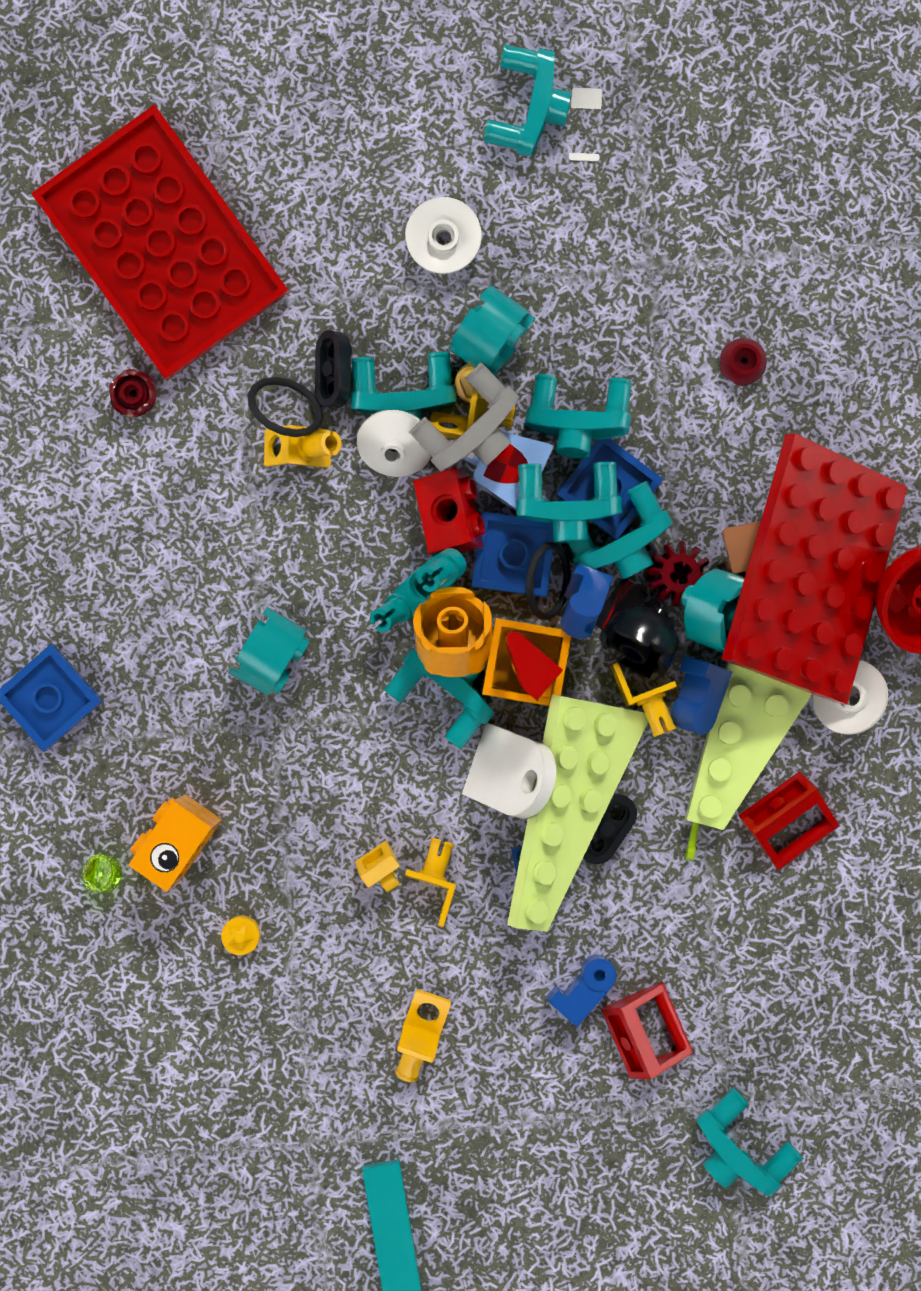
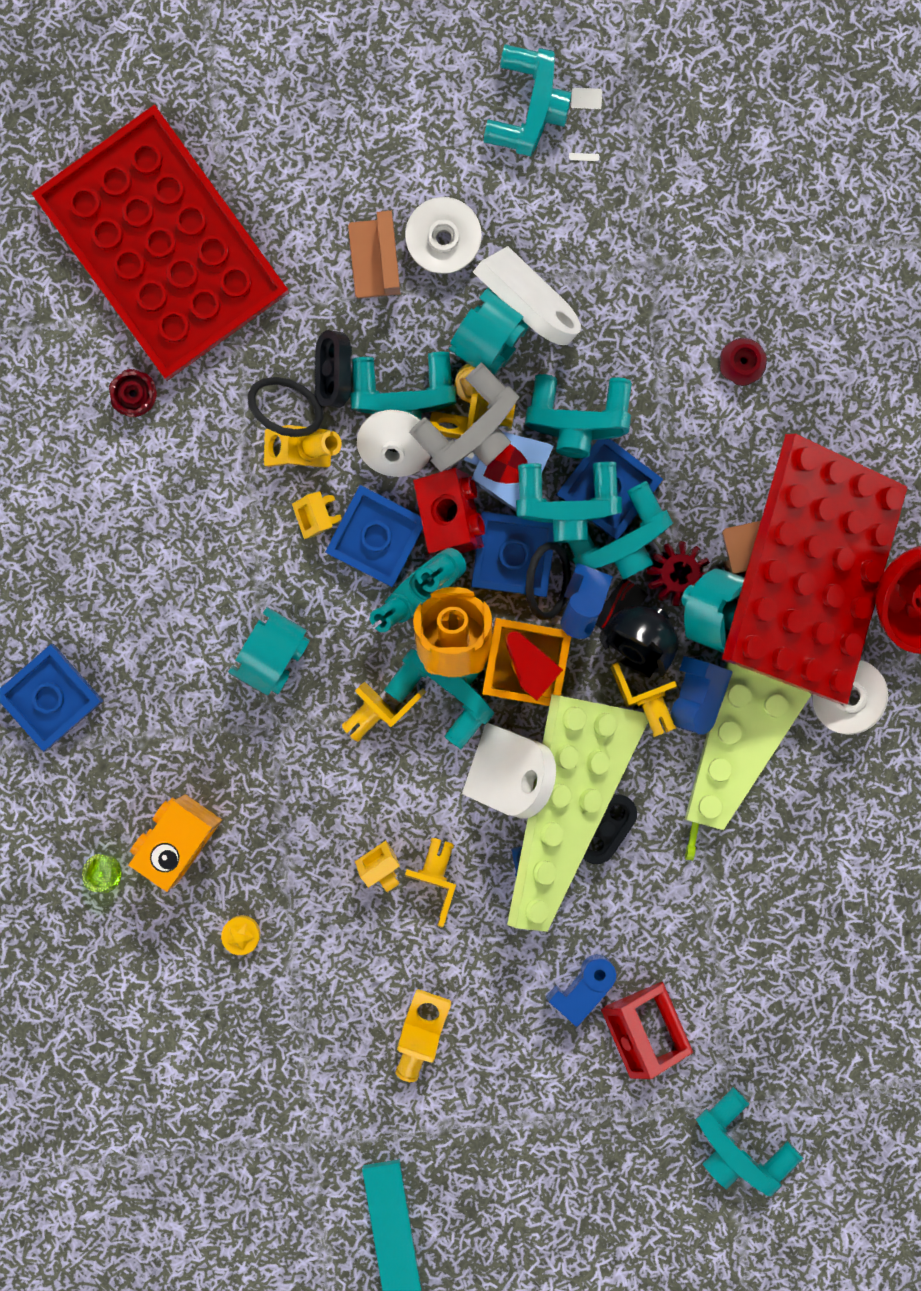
(313, 515): none -> yellow tile
(374, 257): none -> nougat panel
(374, 710): none -> yellow bracket
(376, 536): none -> blue plate
(529, 295): none -> white tile
(779, 810): red tile -> none

